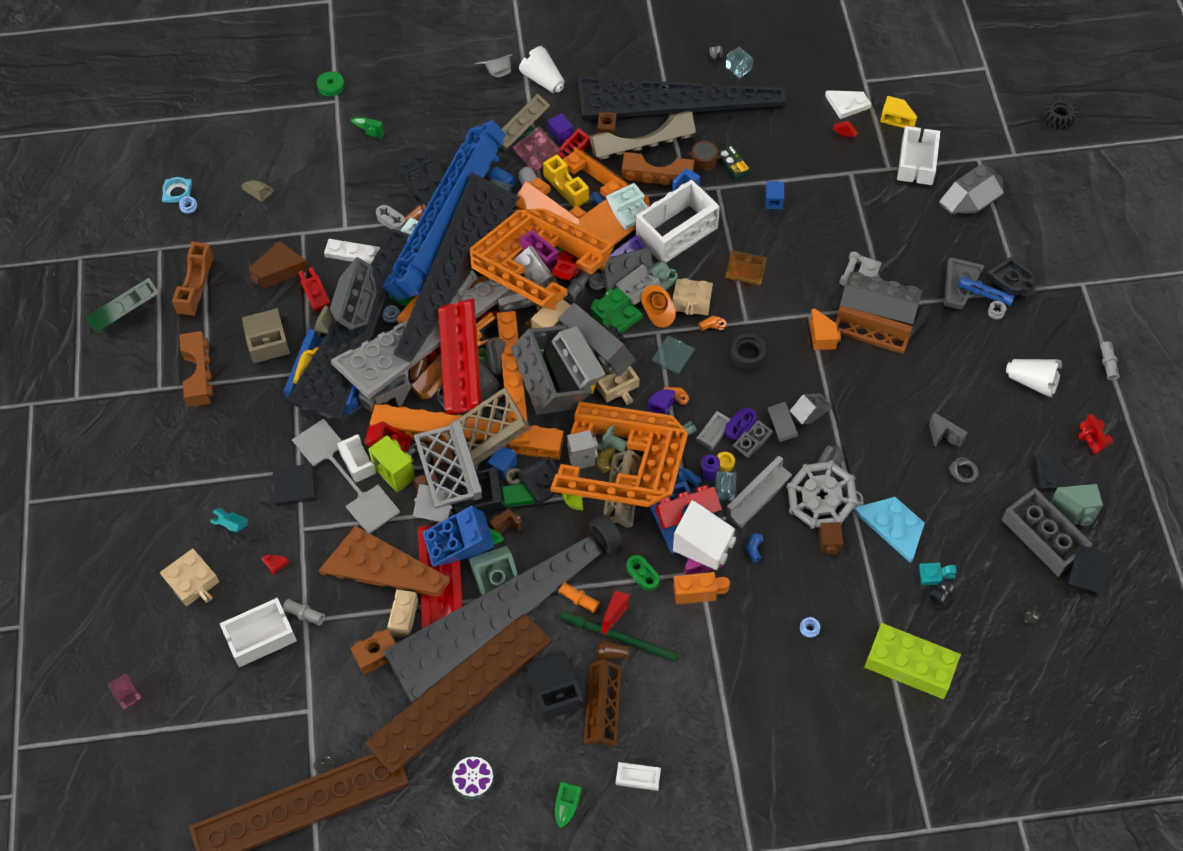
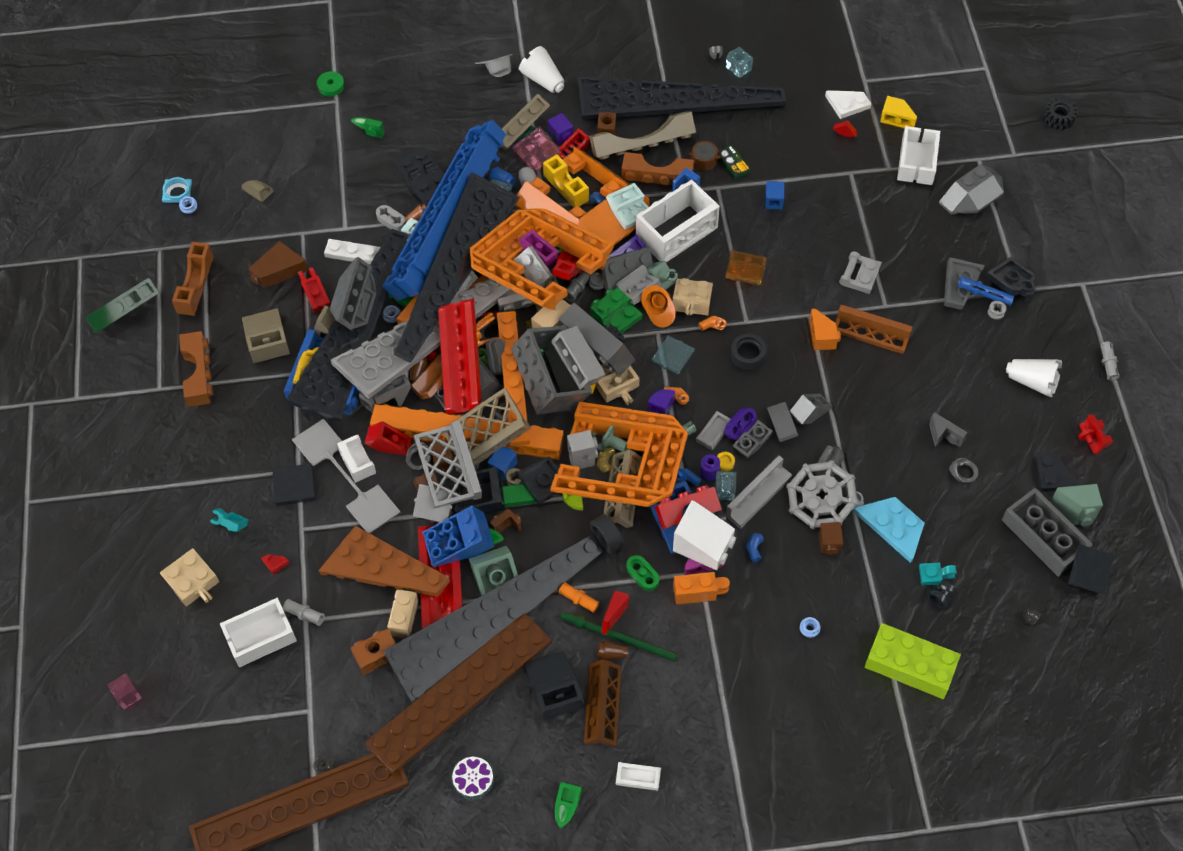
(392, 463): lime brick -> none
(881, 297): dark grey brick -> none

